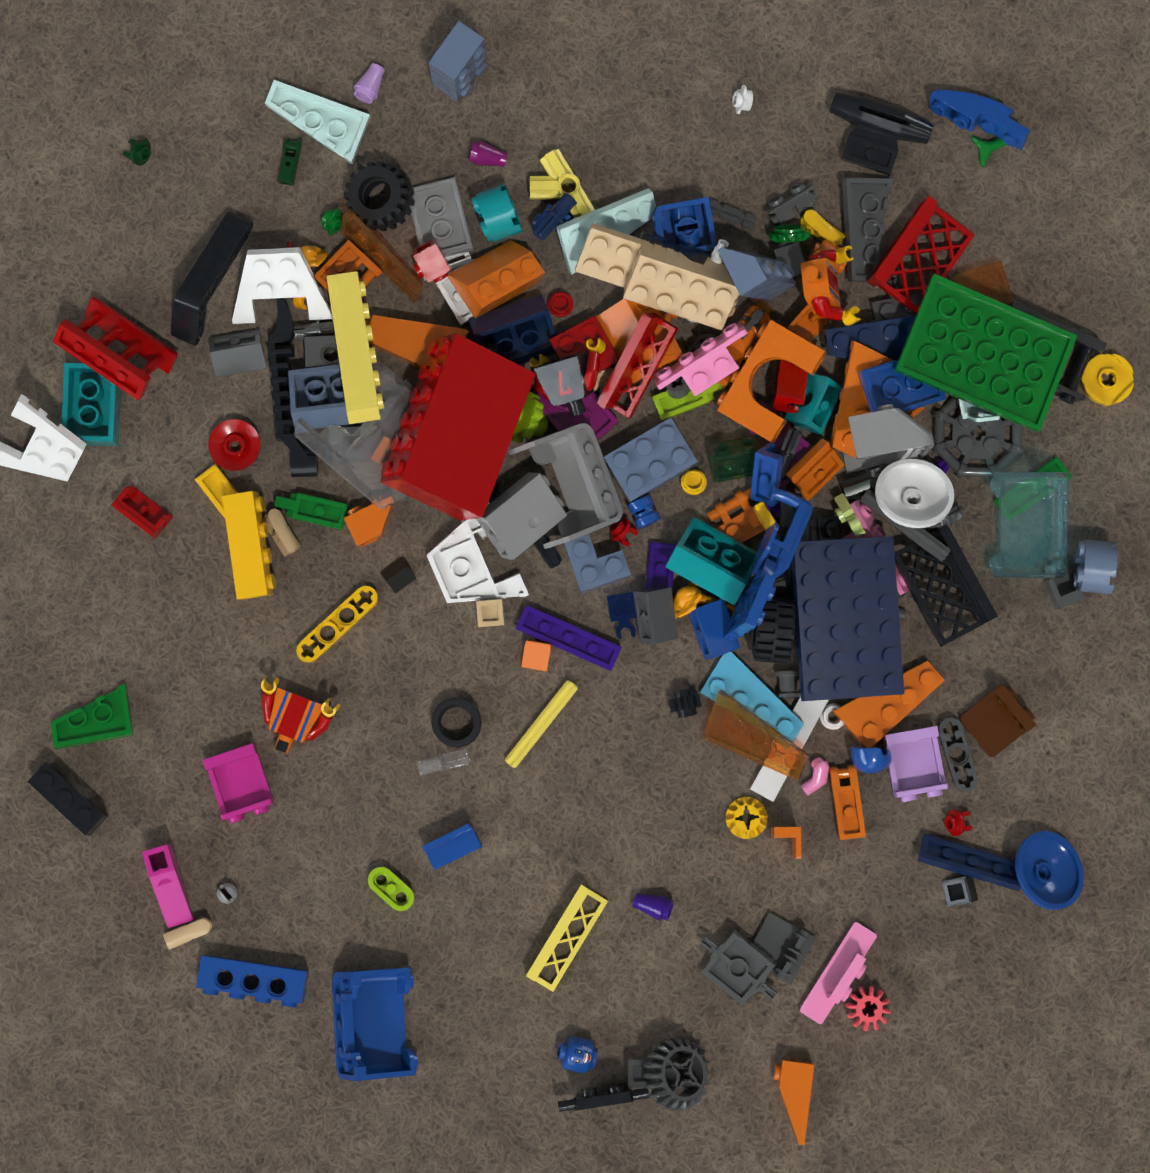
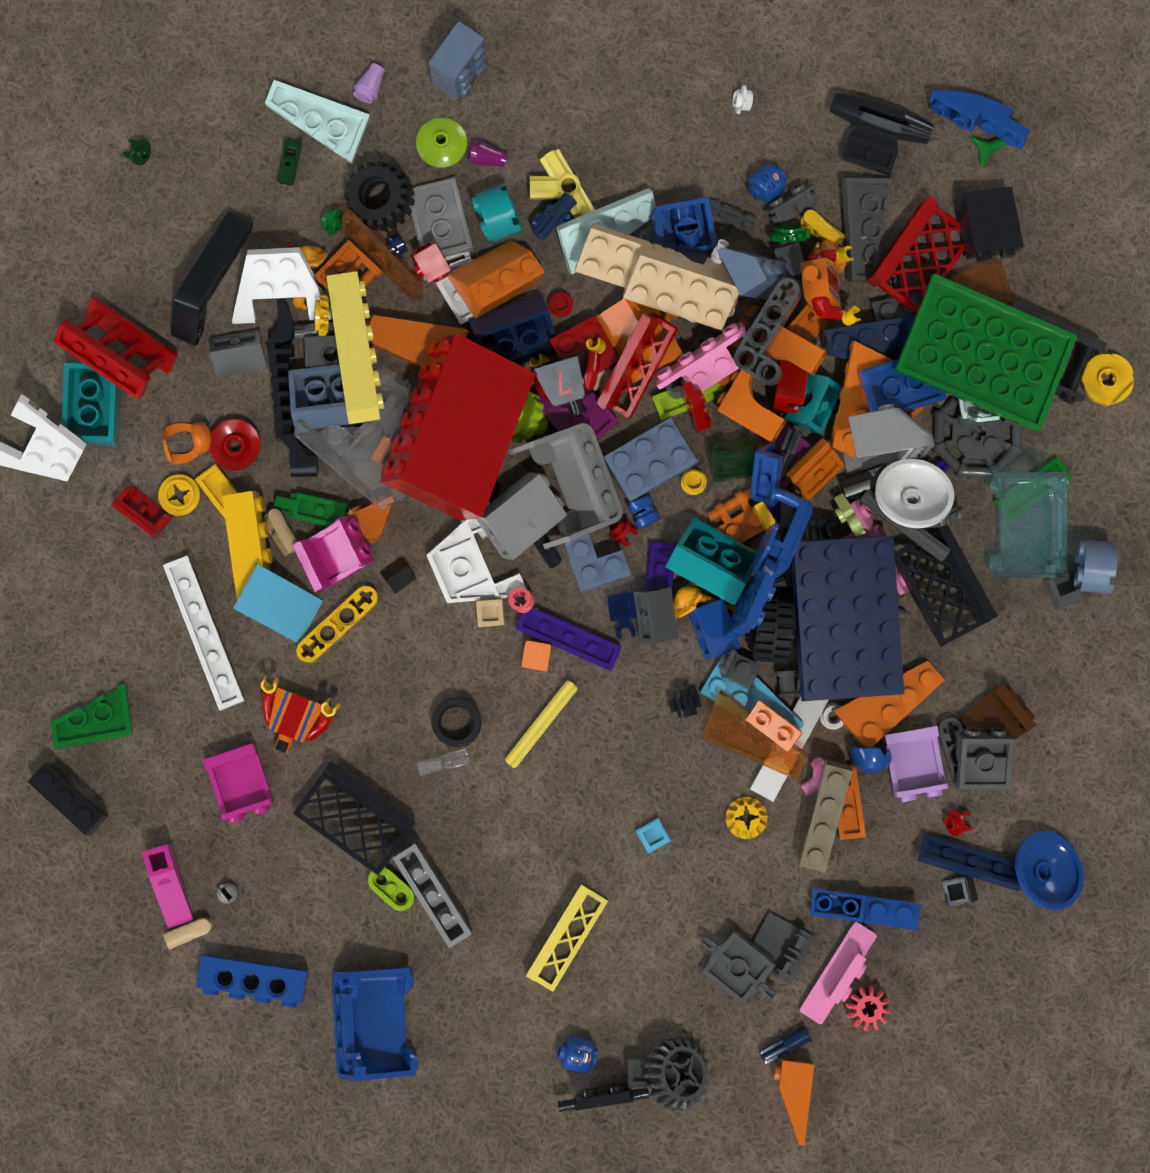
(167, 492): none -> yellow gear
(201, 439): none -> orange piece
(203, 633): none -> white plate
(278, 604): none -> medium azure window
(321, 315): none -> yellow gear
(334, 553): none -> dark pink panel
(369, 800): none -> black fence
(396, 245): none -> dark blue plate
(432, 895): none -> light grey brick
(443, 154): none -> lime dish
(452, 846): blue panel -> none
(528, 597): none -> coral bush
(653, 835): none -> medium azure tile
(654, 905): dark purple cone -> none
(696, 408): none -> red hinge
(739, 669): none -> dark grey bracket
(767, 183): none -> blue head
(773, 328): none -> dark grey beam
(774, 725): none -> orange hinge
(785, 1045): none -> dark blue axle
(789, 832): orange panel -> none
(825, 816): none -> dark tan arch
(865, 909): none -> blue slope
(984, 759): none -> dark grey plate
(989, 223): none -> black brick

